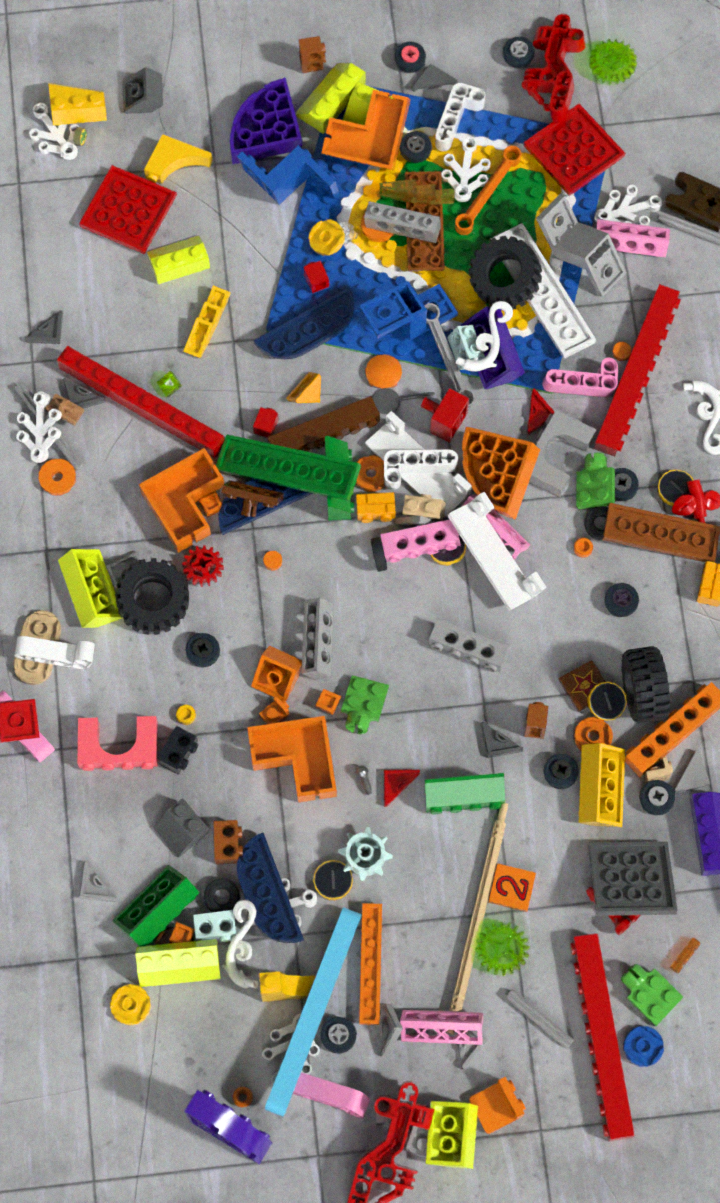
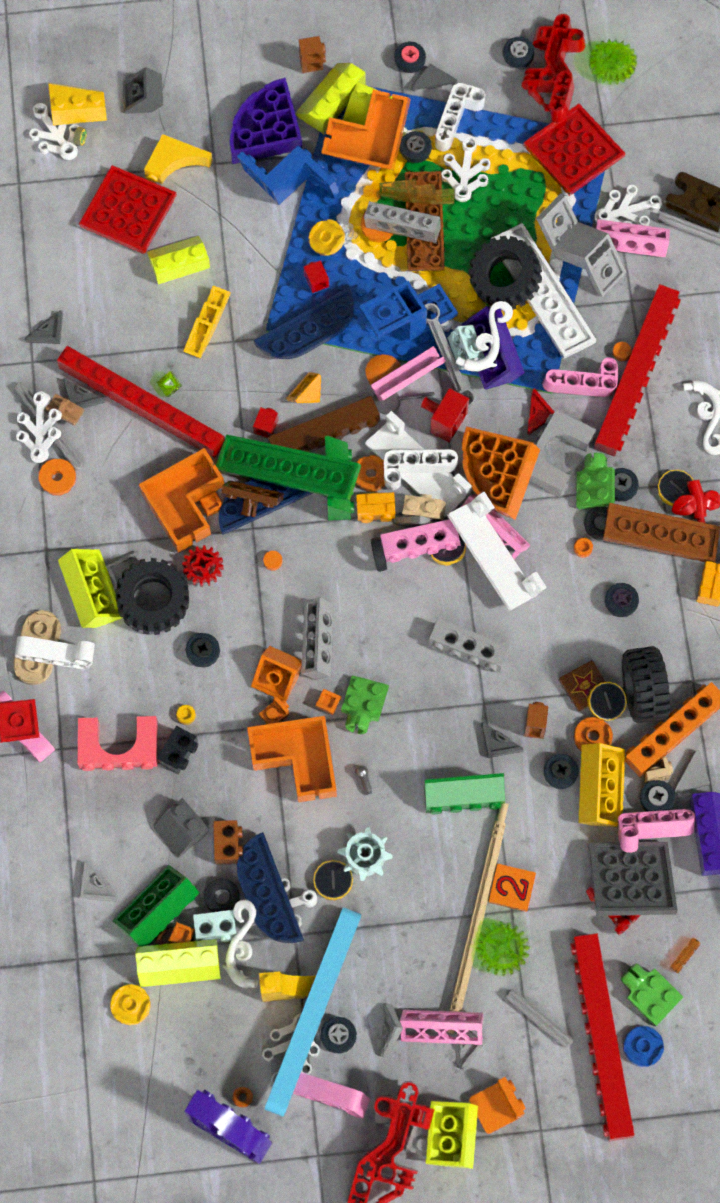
(370, 964): orange plate -> none
(396, 782): red tile -> none
(407, 373): none -> bright pink fence
(488, 189): orange piece -> none
(653, 825): none -> bright pink beam

